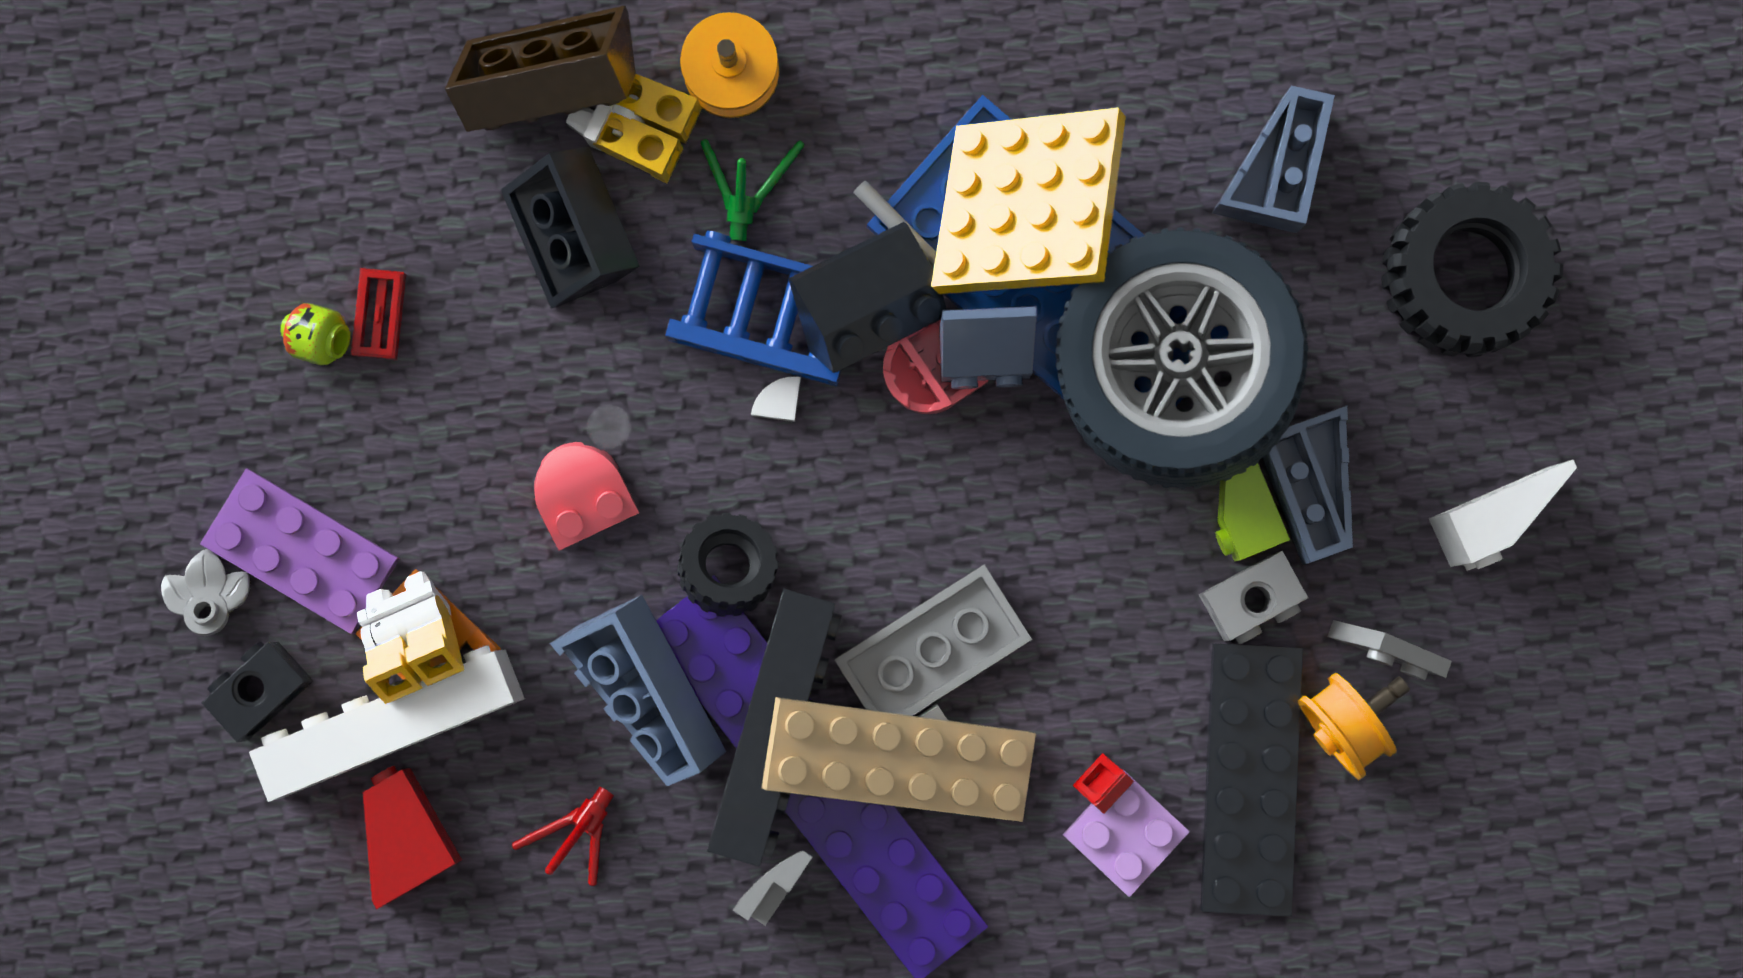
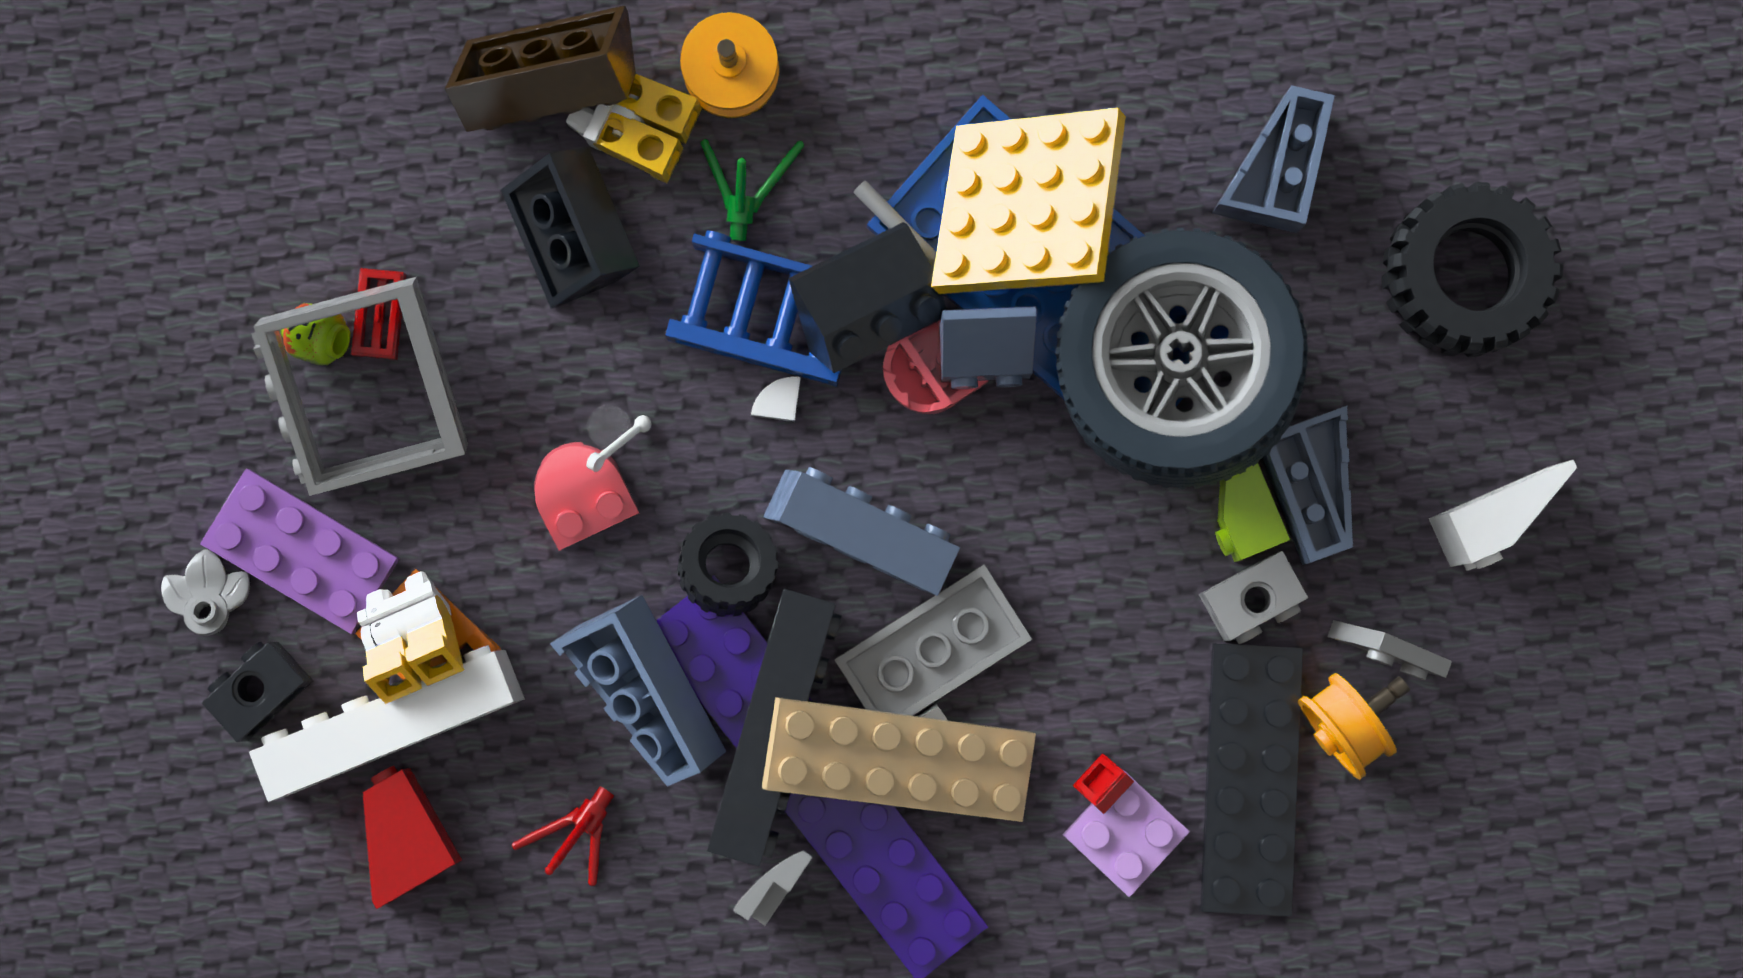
(295, 424): none -> light grey window
(596, 460): none -> white hinge
(863, 530): none -> sand blue wedge

